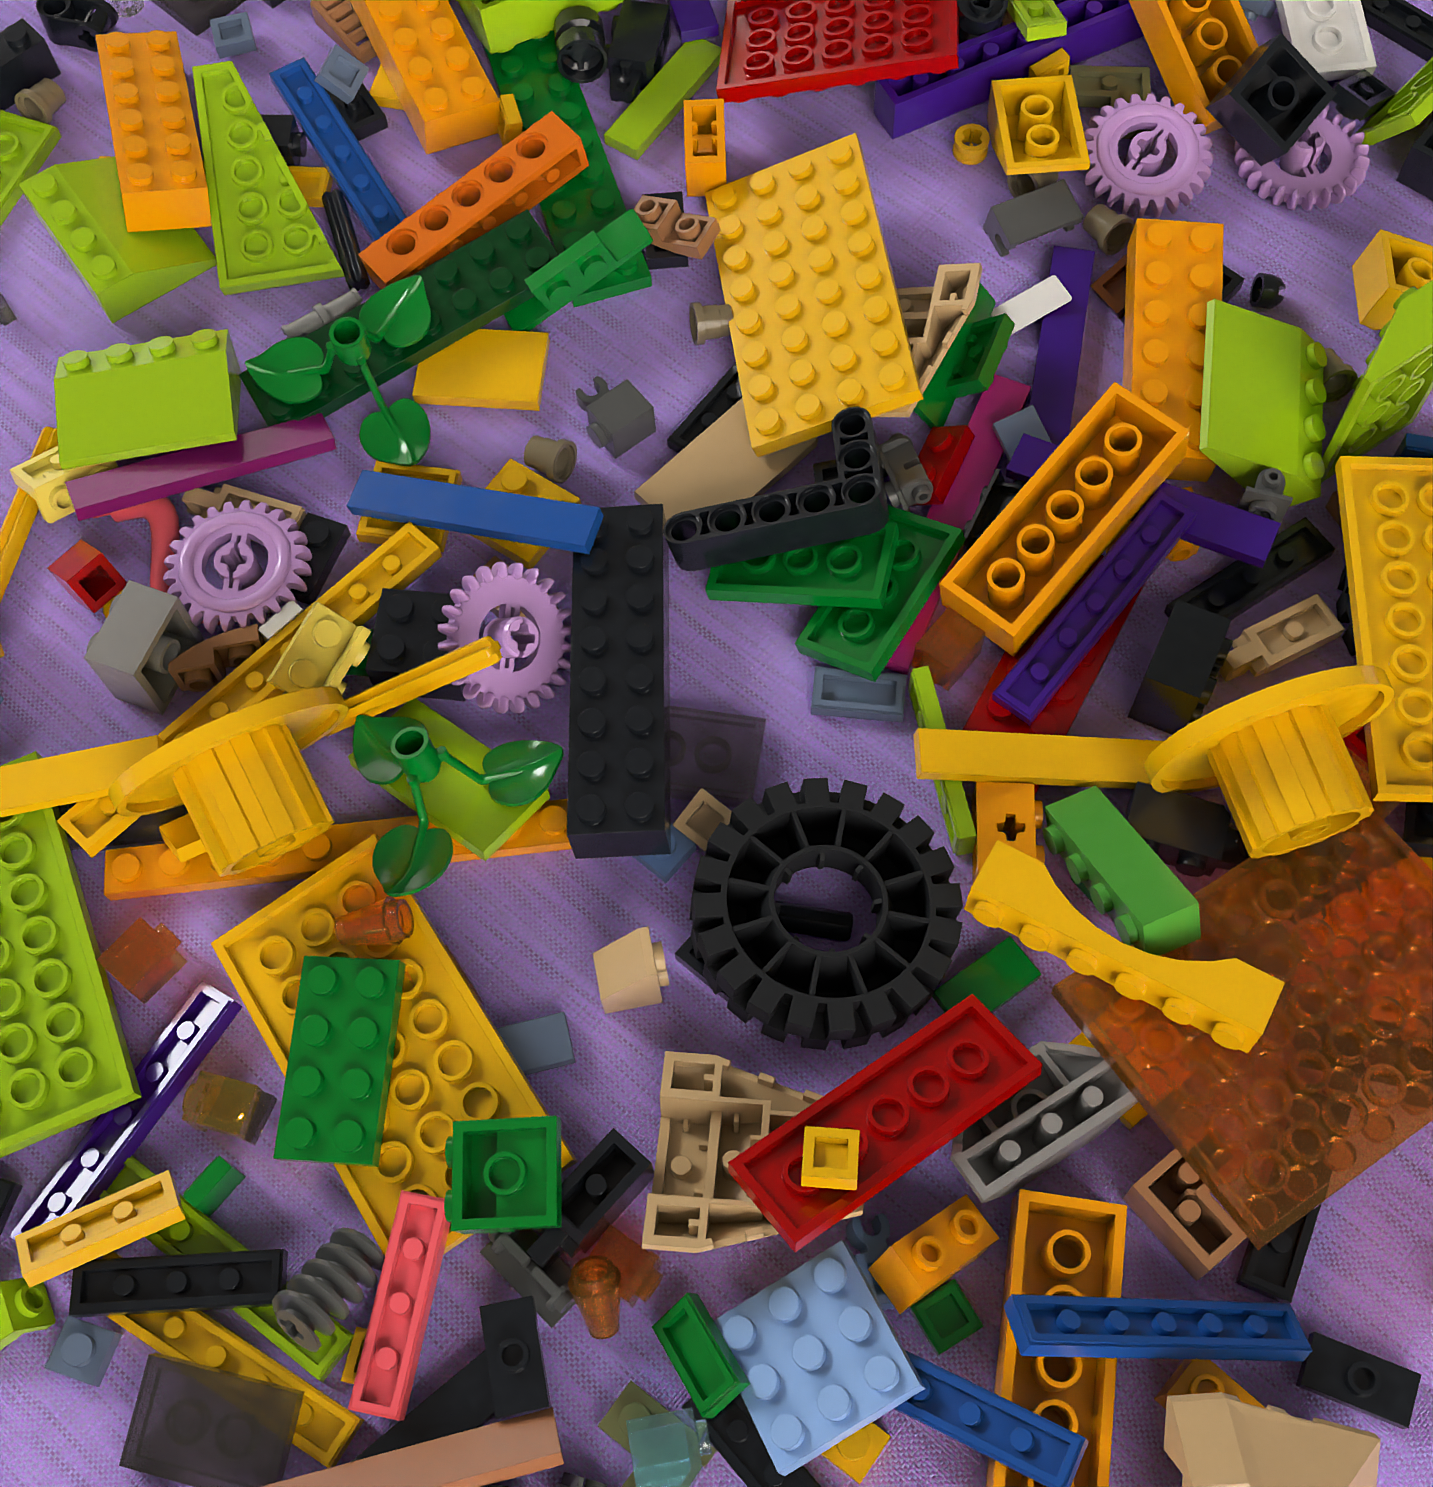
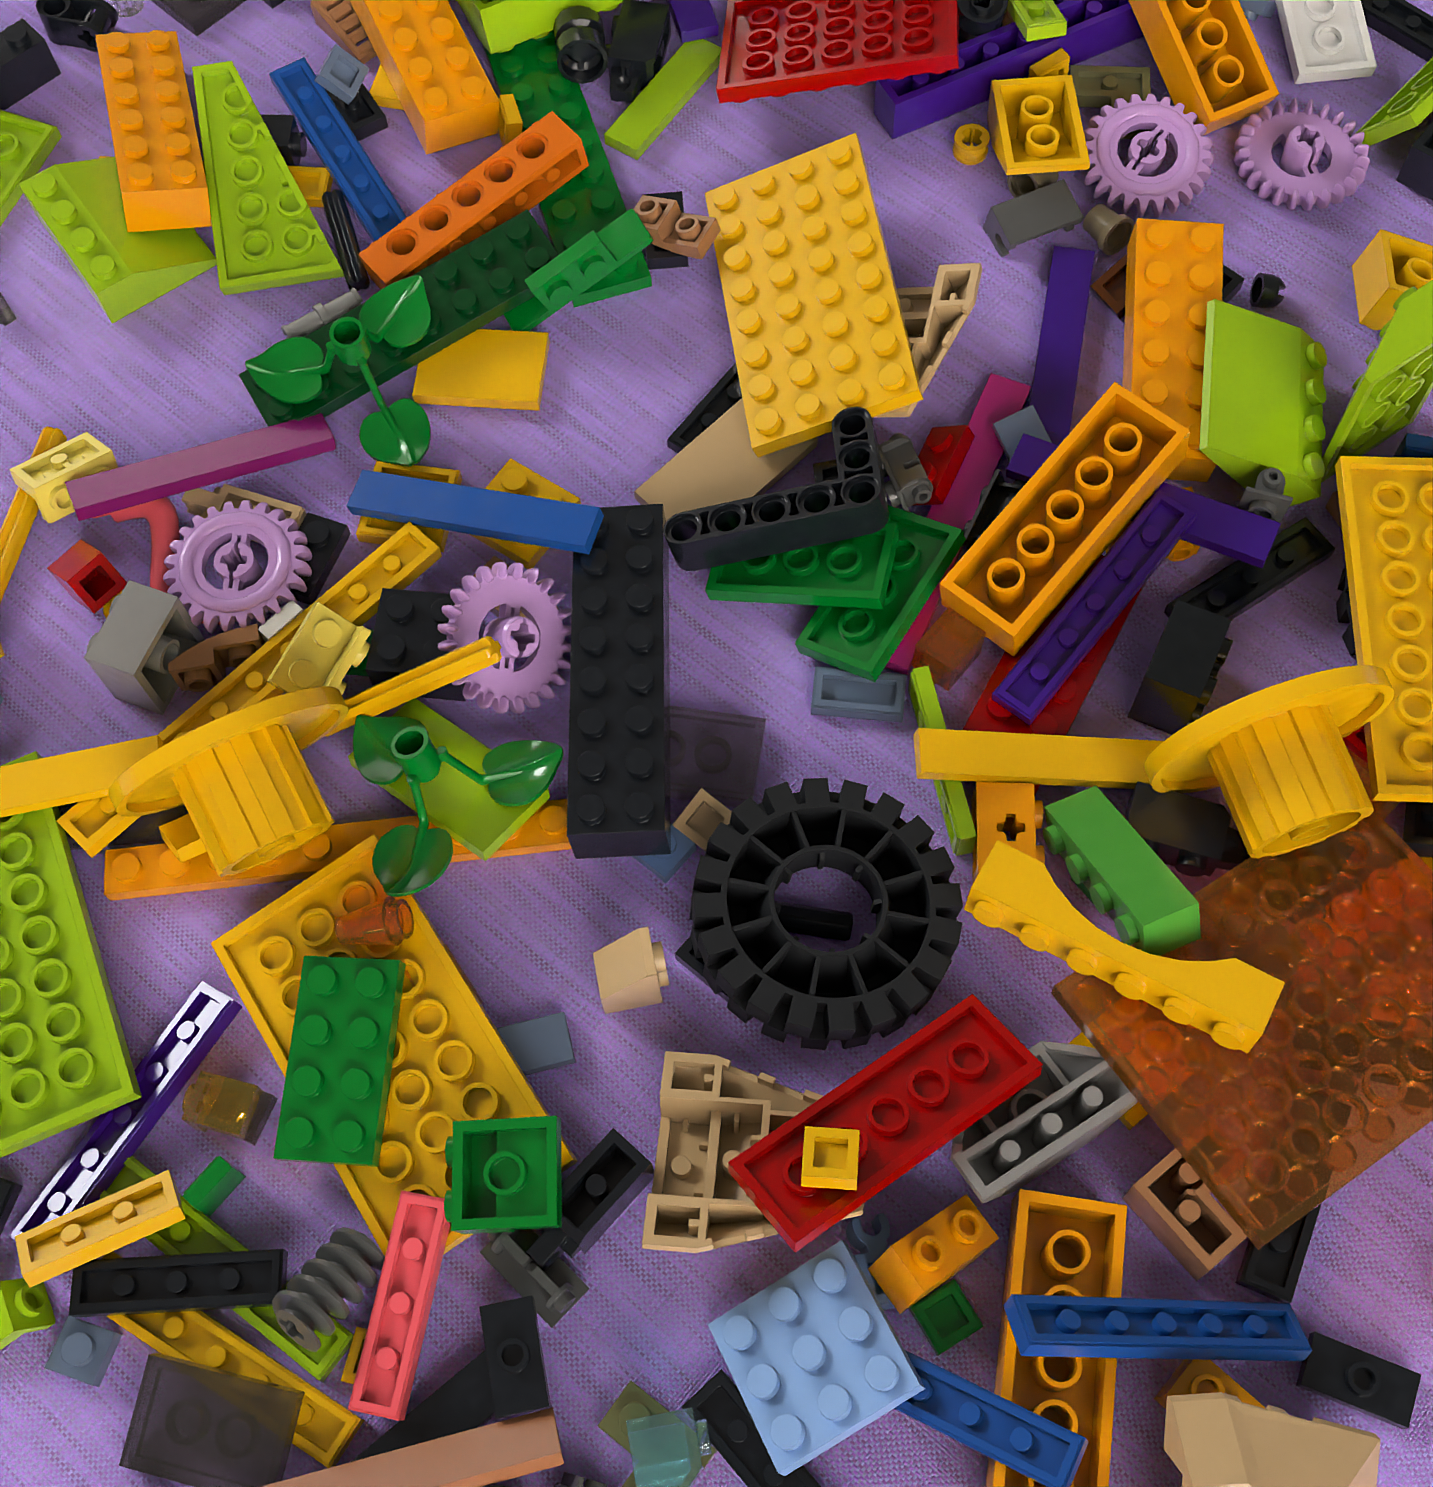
(40, 100): dark tan piece -> none
(143, 958): clear orange brick -> none
(146, 398): lime slope -> none
(233, 35): sand blue plate -> none
(551, 457): dark tan piece -> none
(596, 1290): clear orange cone -> none
(617, 416): dark grey brick -> none
(636, 1265): clear orange bracket -> none
(700, 1355): green tile -> none
(704, 145): light orange brick -> none
(709, 321): dark tan piece -> none
(858, 1451): yellow plate -> none
(969, 361): green bracket -> none
(991, 978): green tile -> none
(1034, 302): white sticker -> none
(1271, 100): black brick -> none
(1282, 638): tan hinge -> none
(1337, 377): dark tan piece -> none
(1361, 96): black plate -> none

